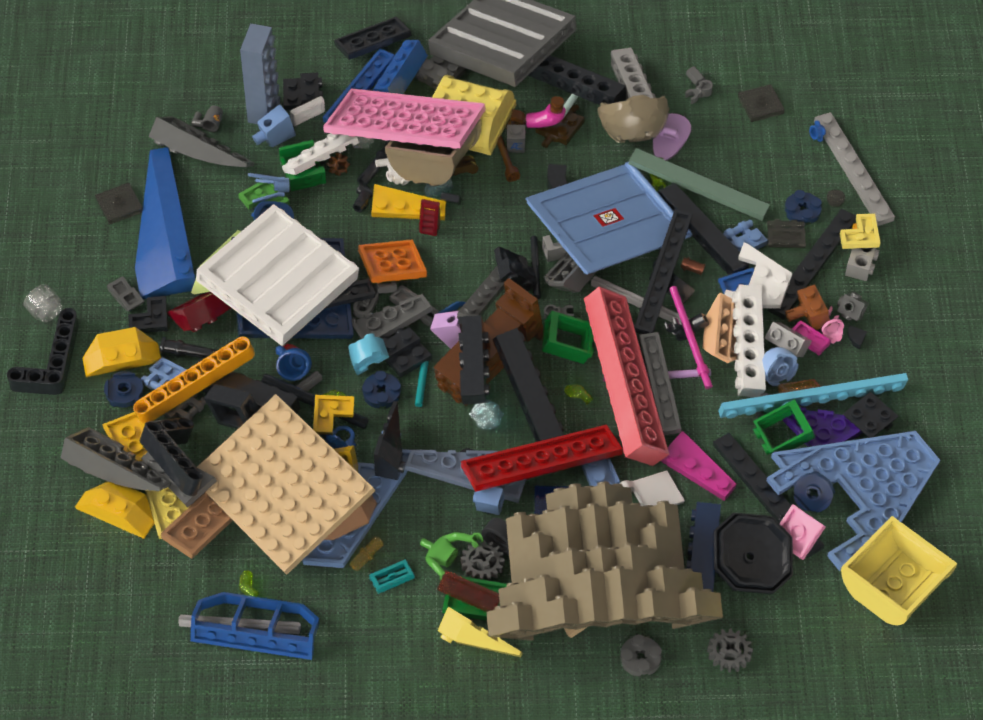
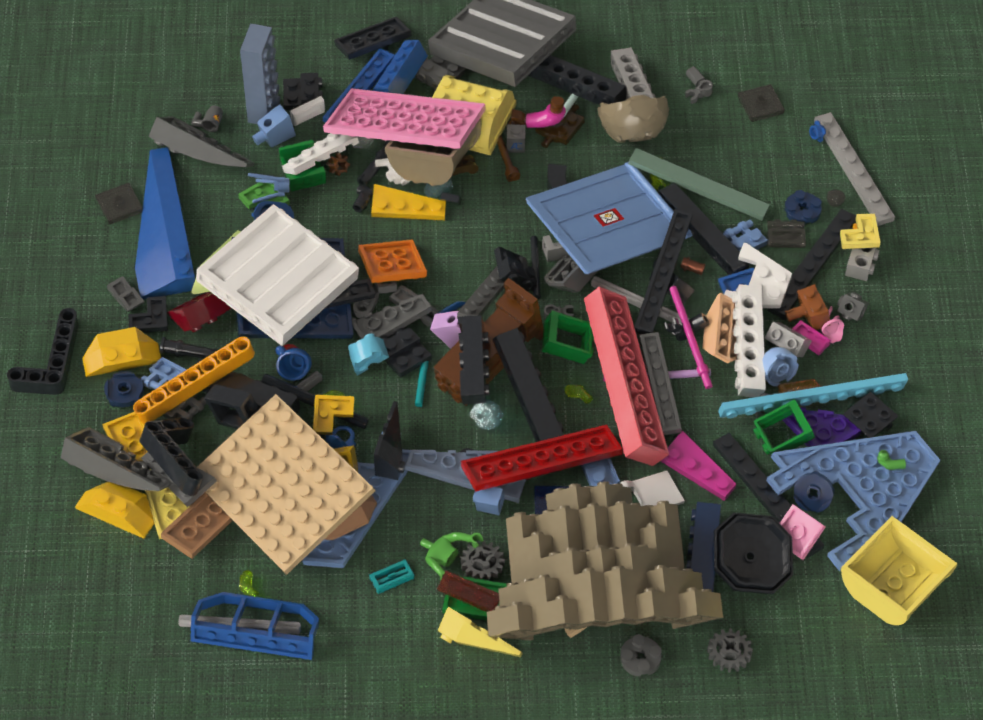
(43, 303): clear piece -> none
(366, 553): clear yellow axle -> none
(377, 381): dark blue plate -> none
(429, 219): dark red slope -> none
(496, 532): black tyre -> none
(672, 136): lavender shield -> none
(856, 336): black tile -> none
(884, 459): none -> bright green arm

